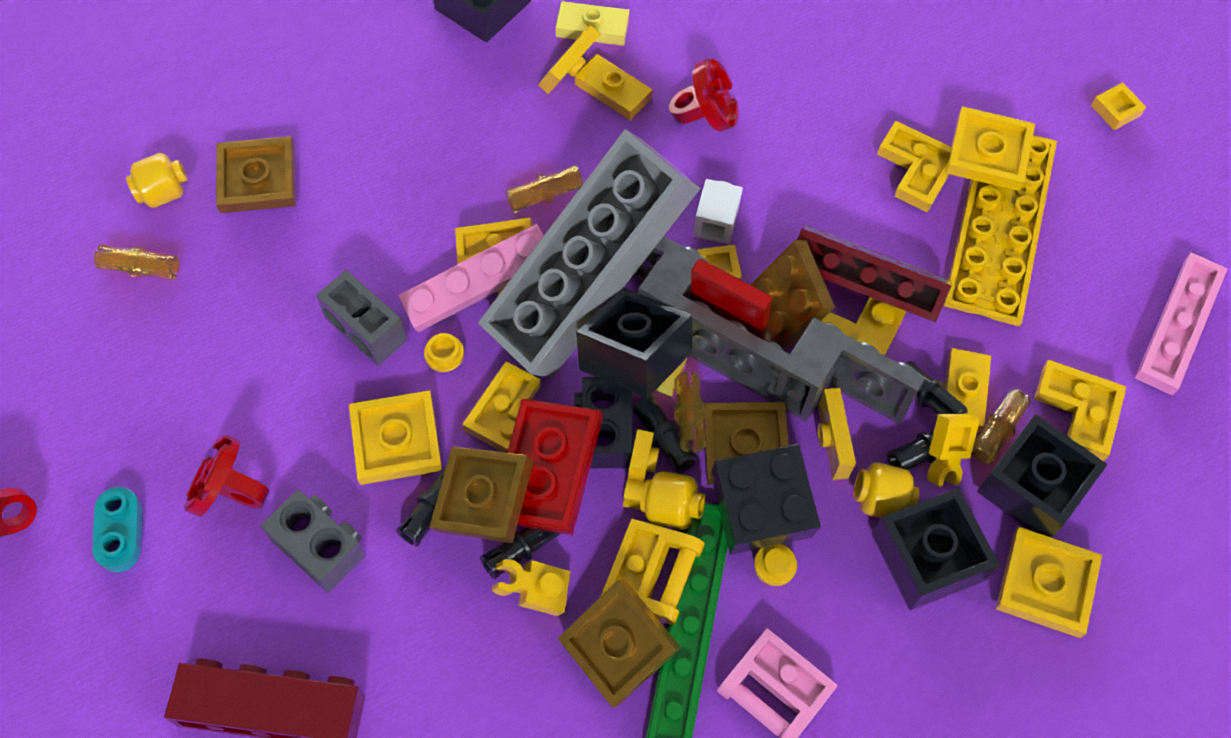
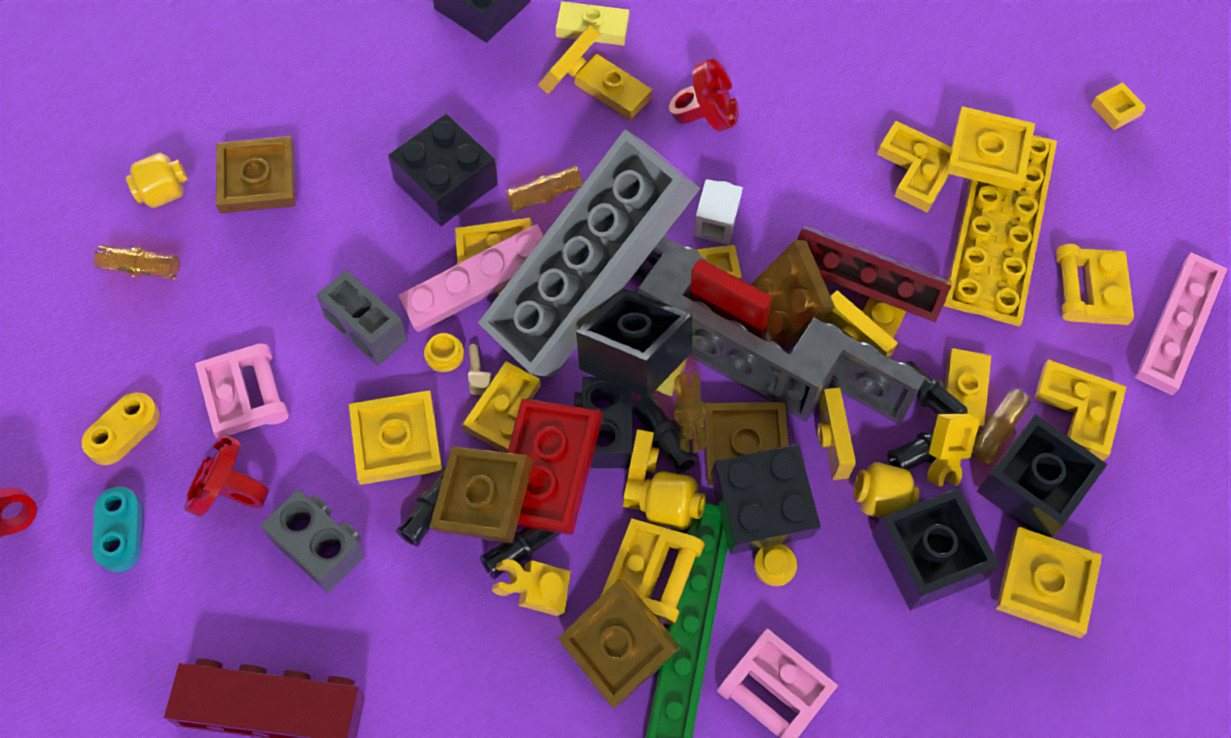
(122, 429): none -> yellow plate
(227, 392): none -> bright pink plate
(443, 169): none -> black brick
(478, 380): none -> tan hand
(858, 325): none -> yellow plate
(1105, 281): none -> yellow plate

